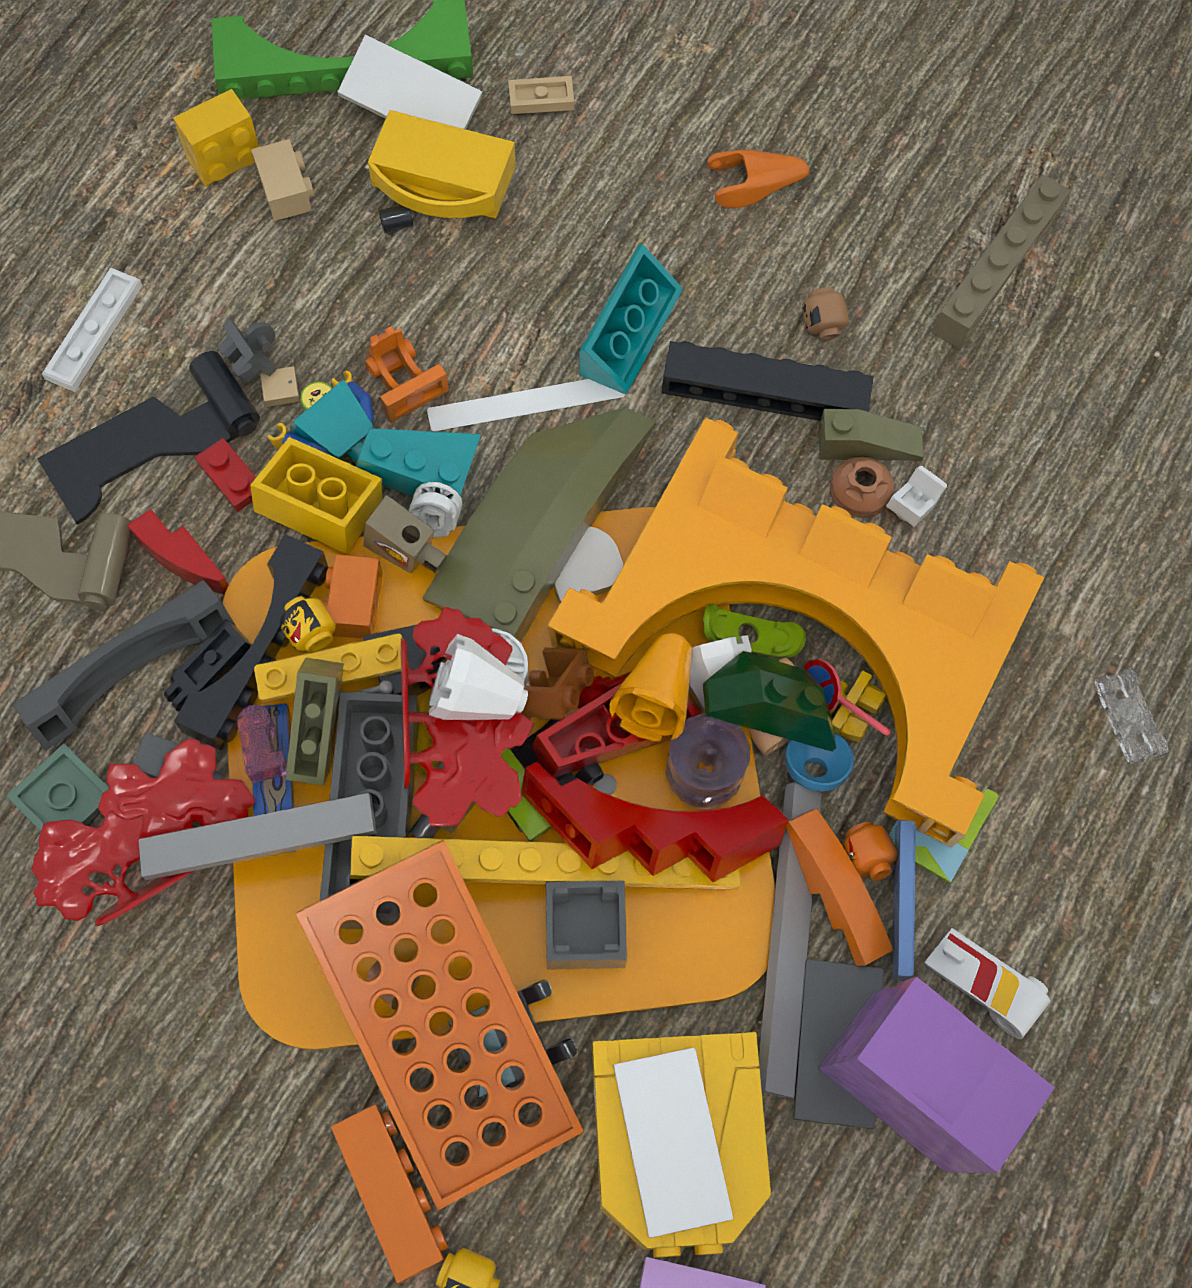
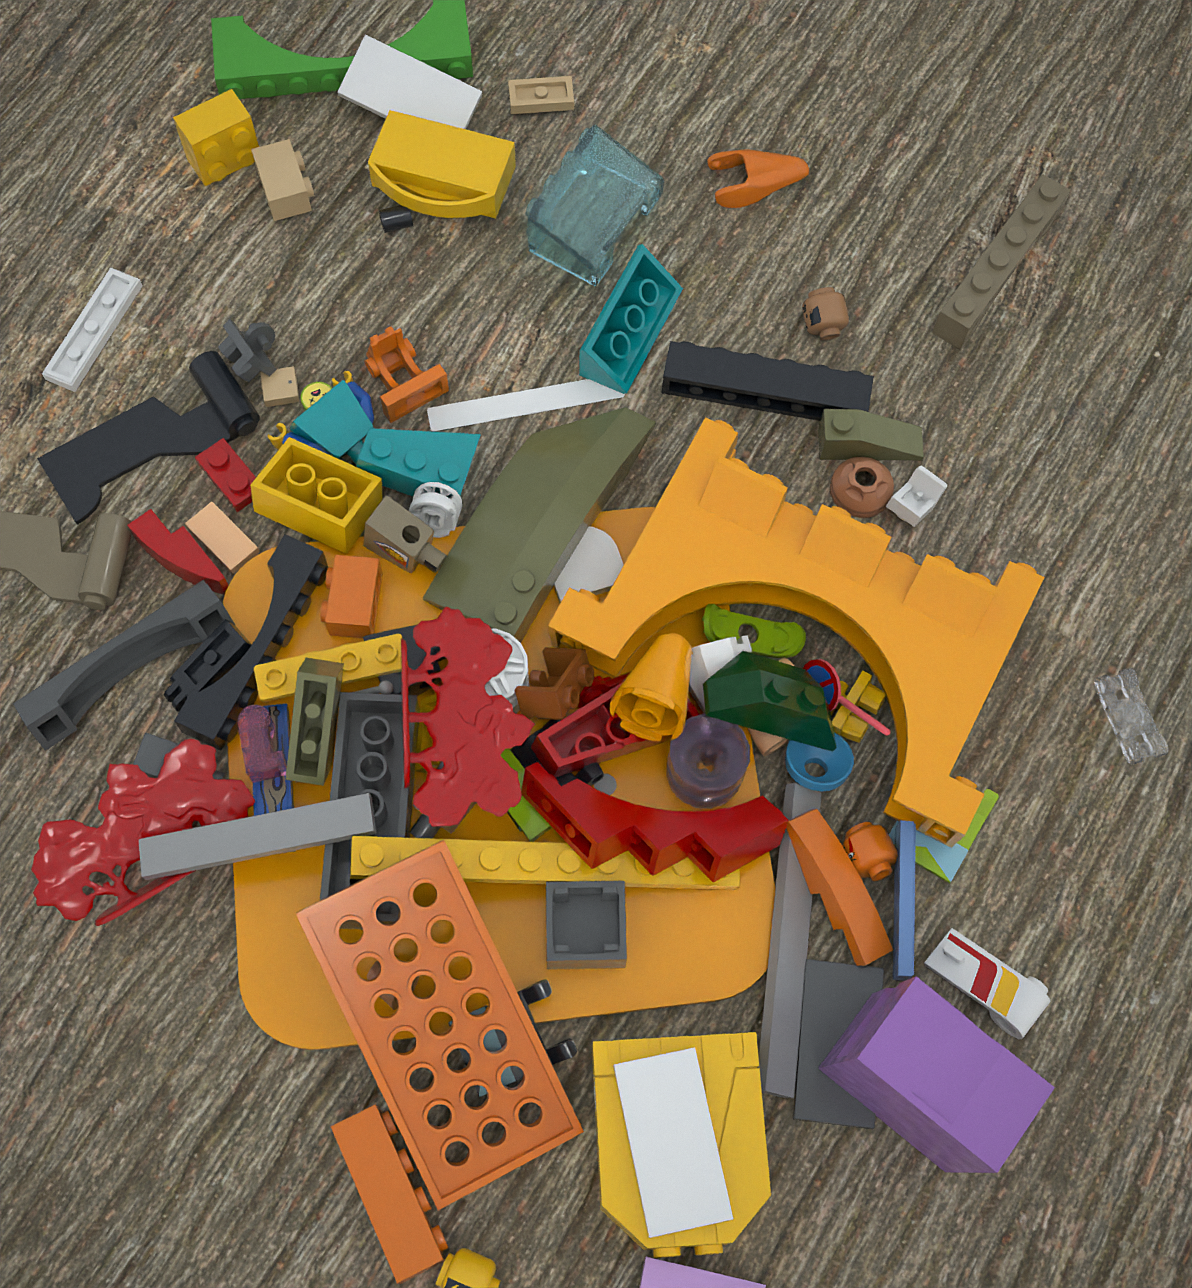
(59, 790): sand green plate -> none
(222, 537): none -> light nougat tile
(307, 624): yellow head -> none
(475, 685): white cone -> none
(590, 205): none -> clear light blue windscreen

